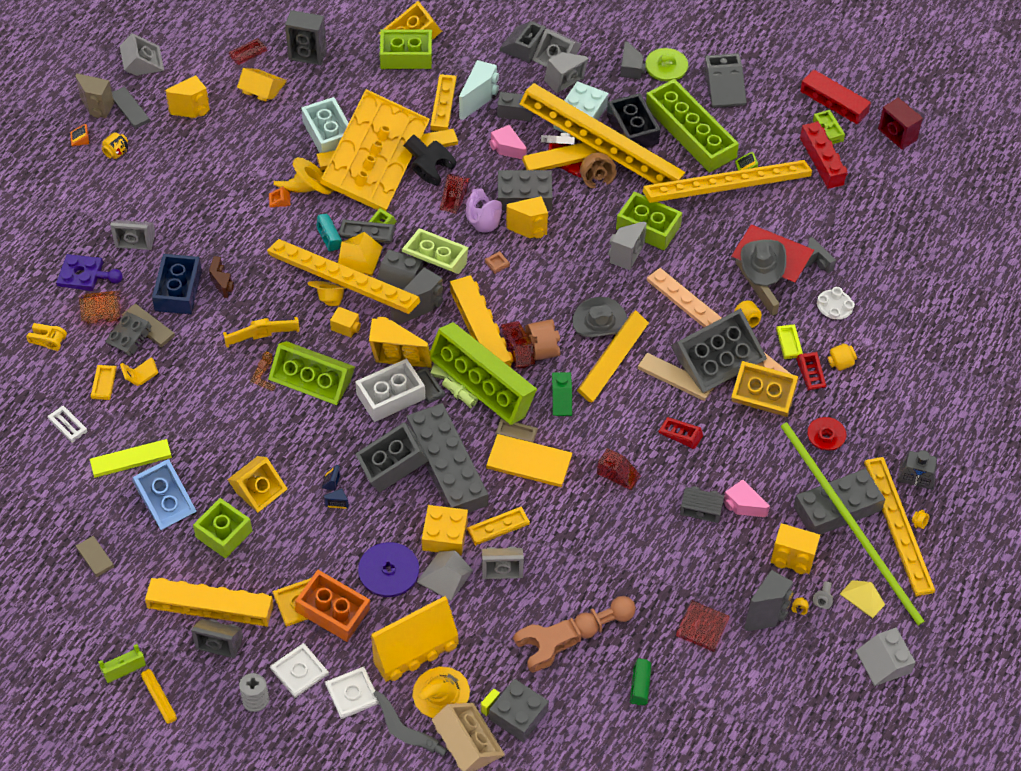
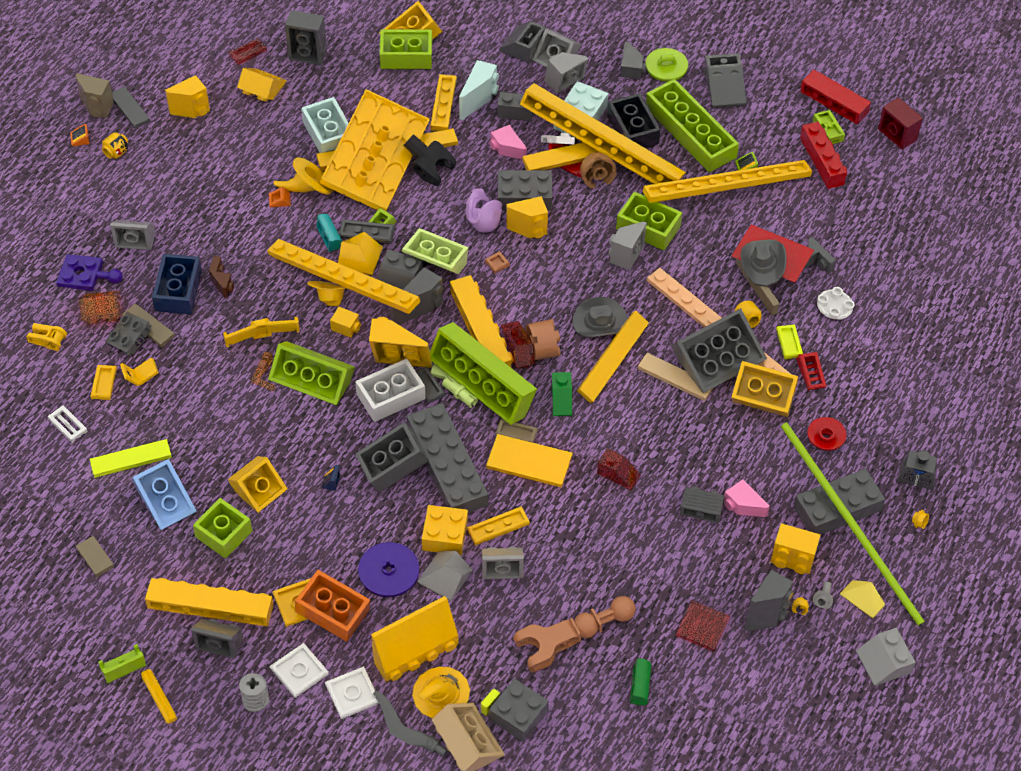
(140, 56): light grey slope -> none
(336, 499): dark blue slope -> none
(454, 192): clear red slope -> none
(692, 437): red slope -> none
(842, 357): yellow head -> none
(900, 528): yellow tile -> none

